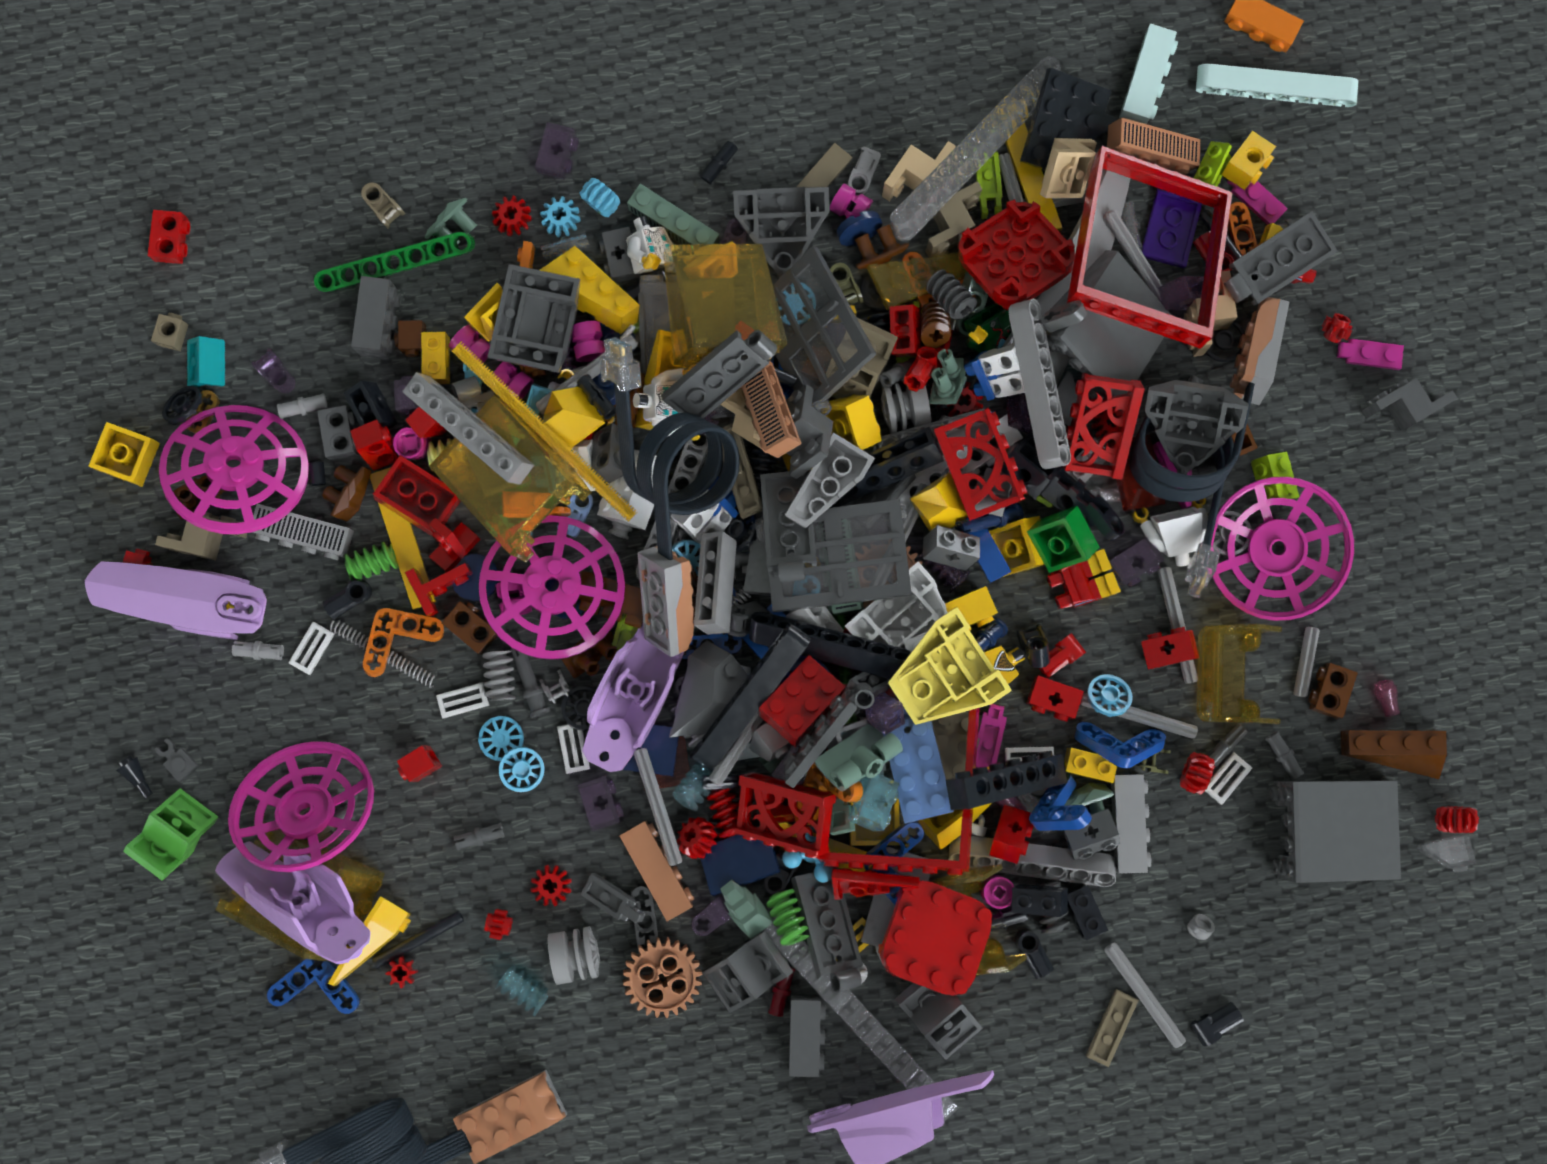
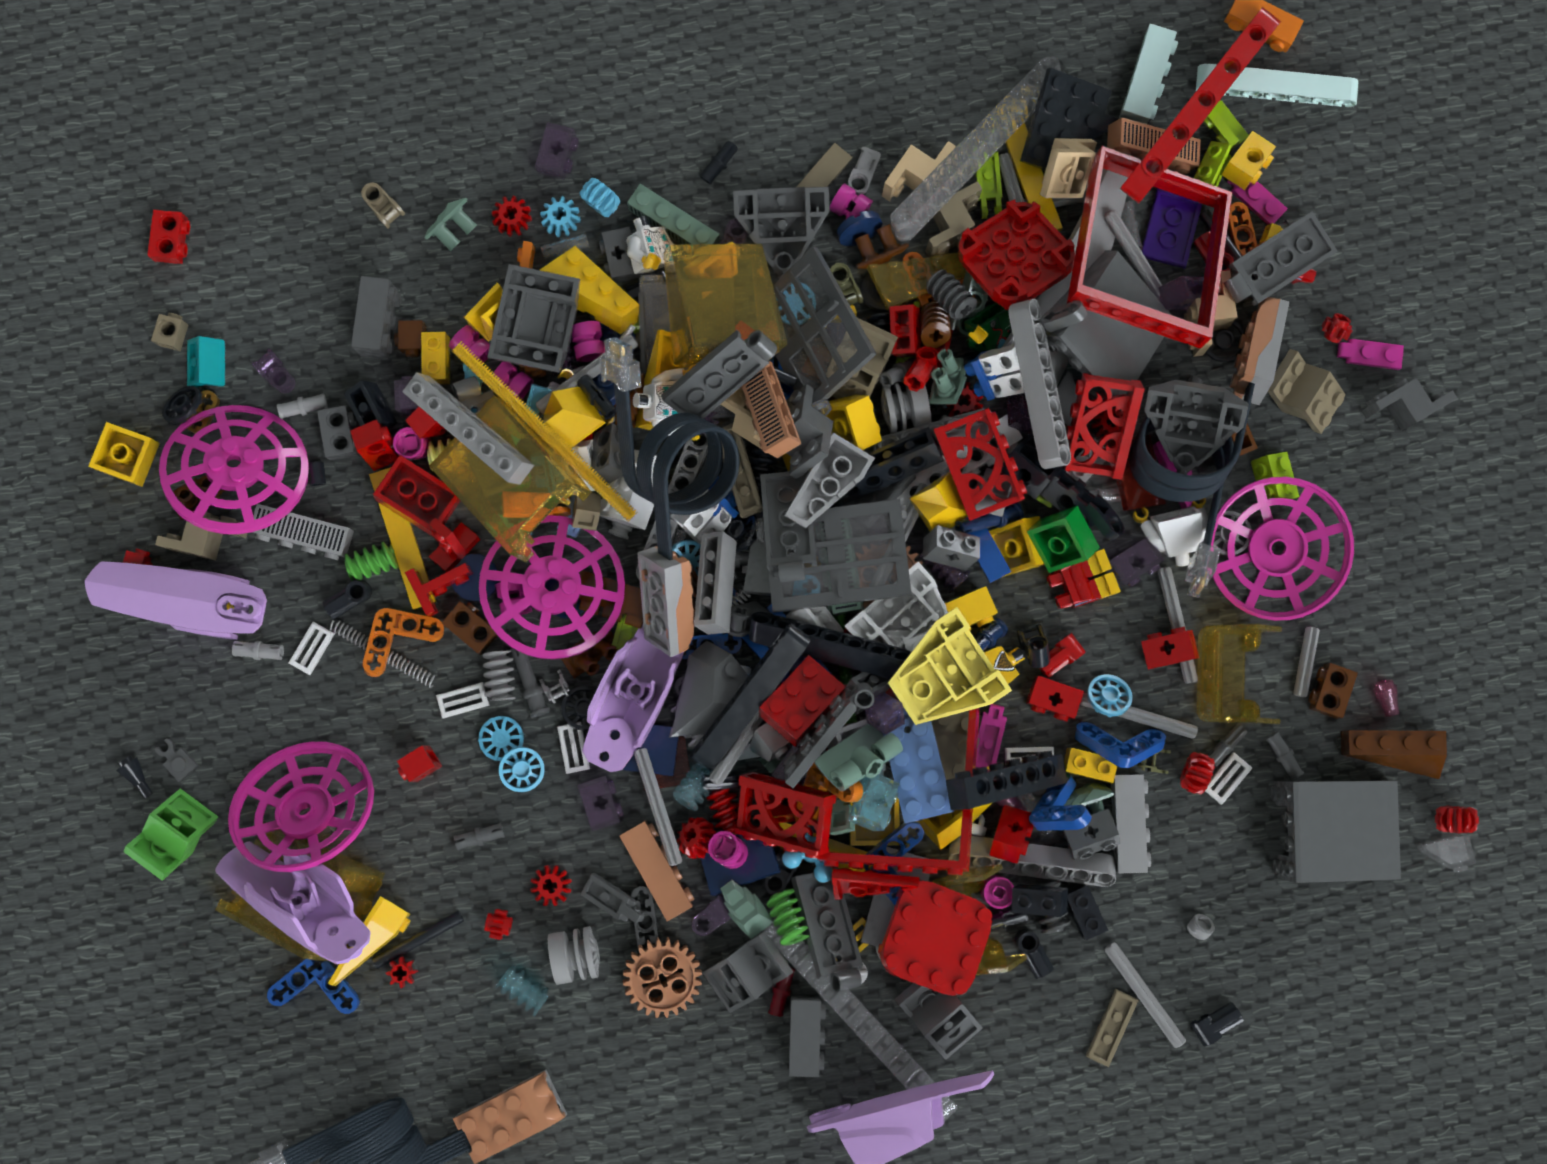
(349, 500): reddish brown connector -> none
(405, 258): green beam -> none
(586, 512): none -> dark tan brick
(728, 849): none -> dark pink wheel
(1193, 112): none -> red beam
(1225, 126): none -> lime bracket
(1306, 391): none -> dark tan bracket

